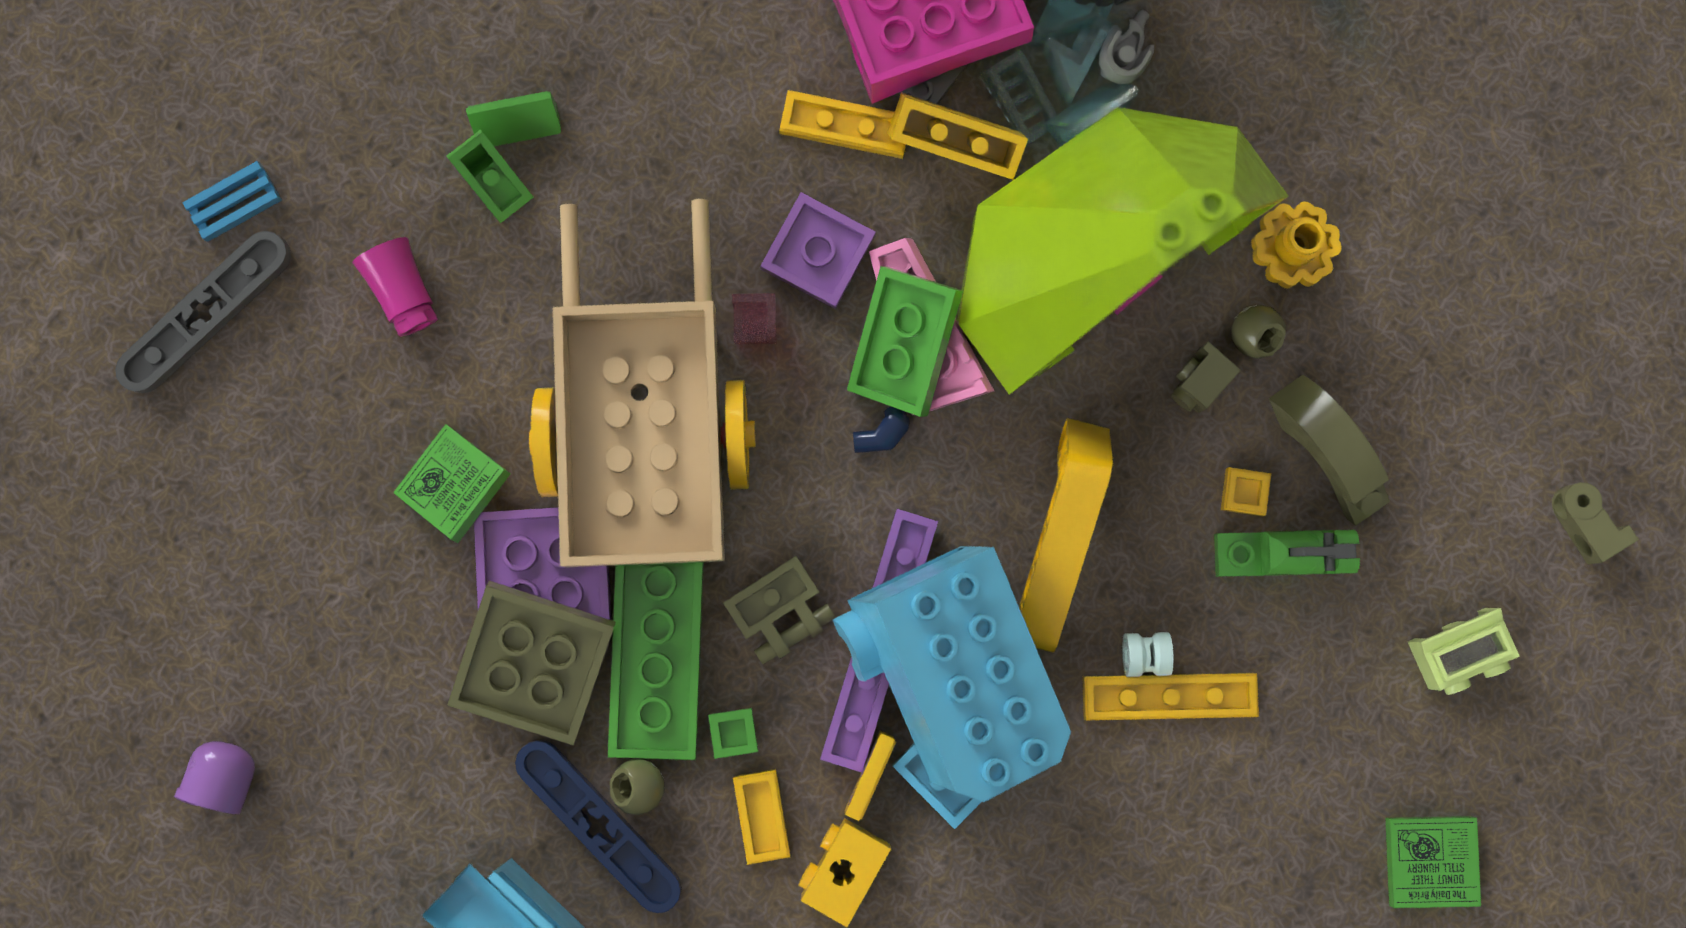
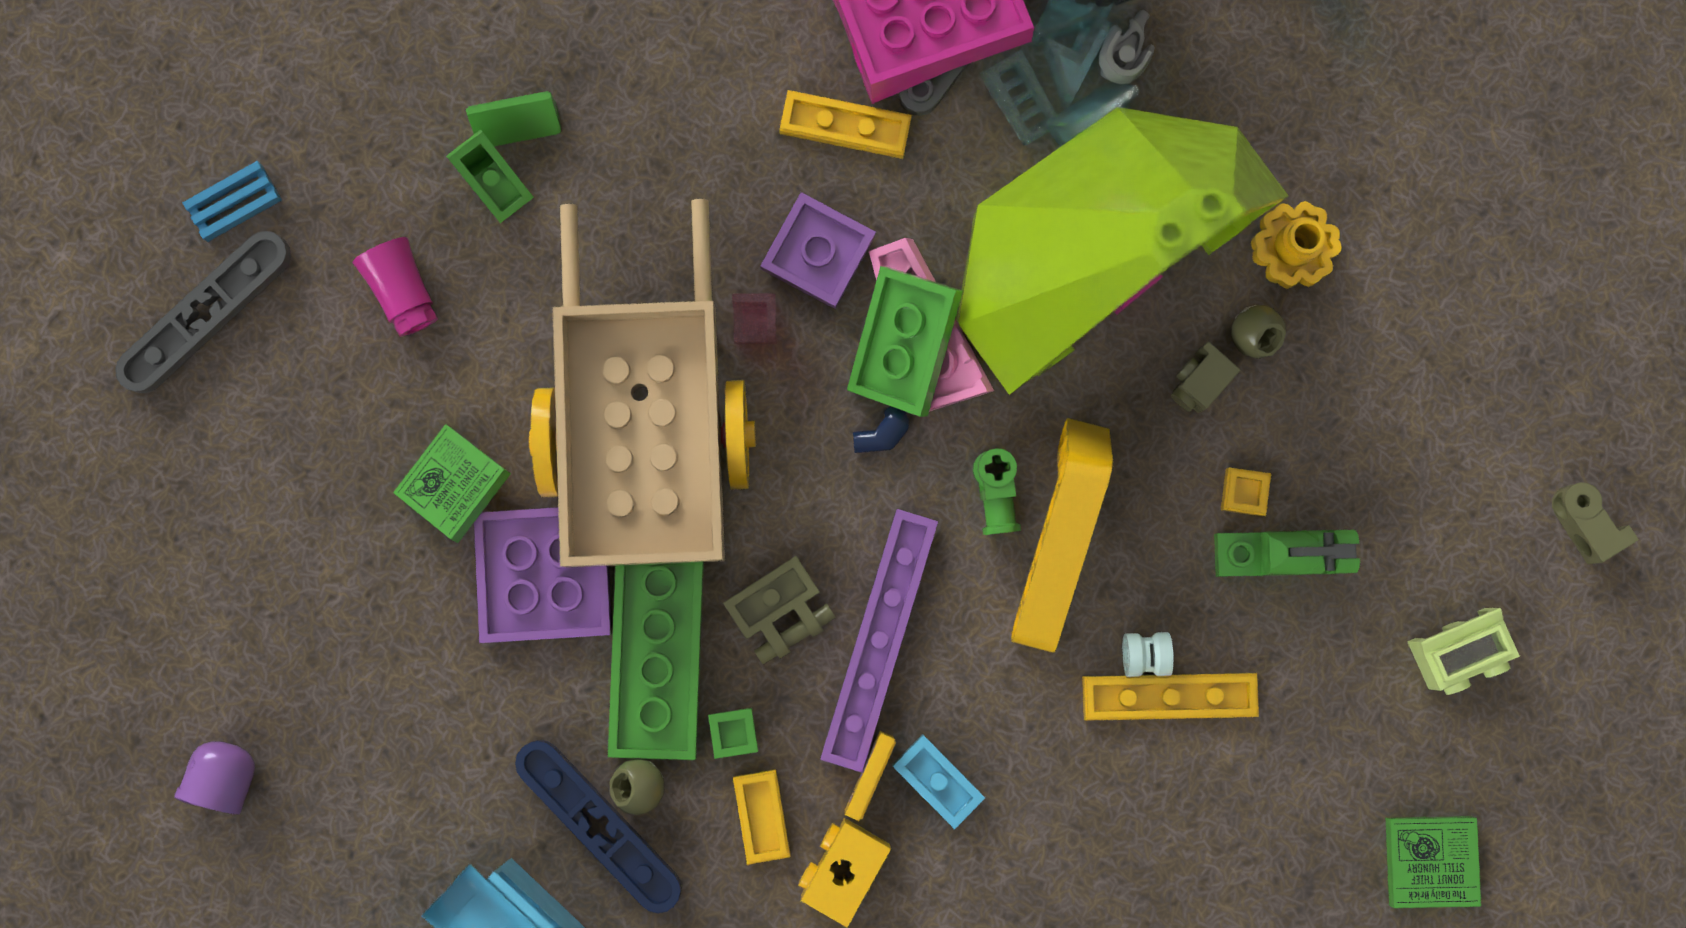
(531, 662): olive plate -> none
(957, 136): yellow brick -> none
(960, 671): medium azure piece -> none
(997, 494): none -> bright green connector
(1336, 445): olive arch -> none

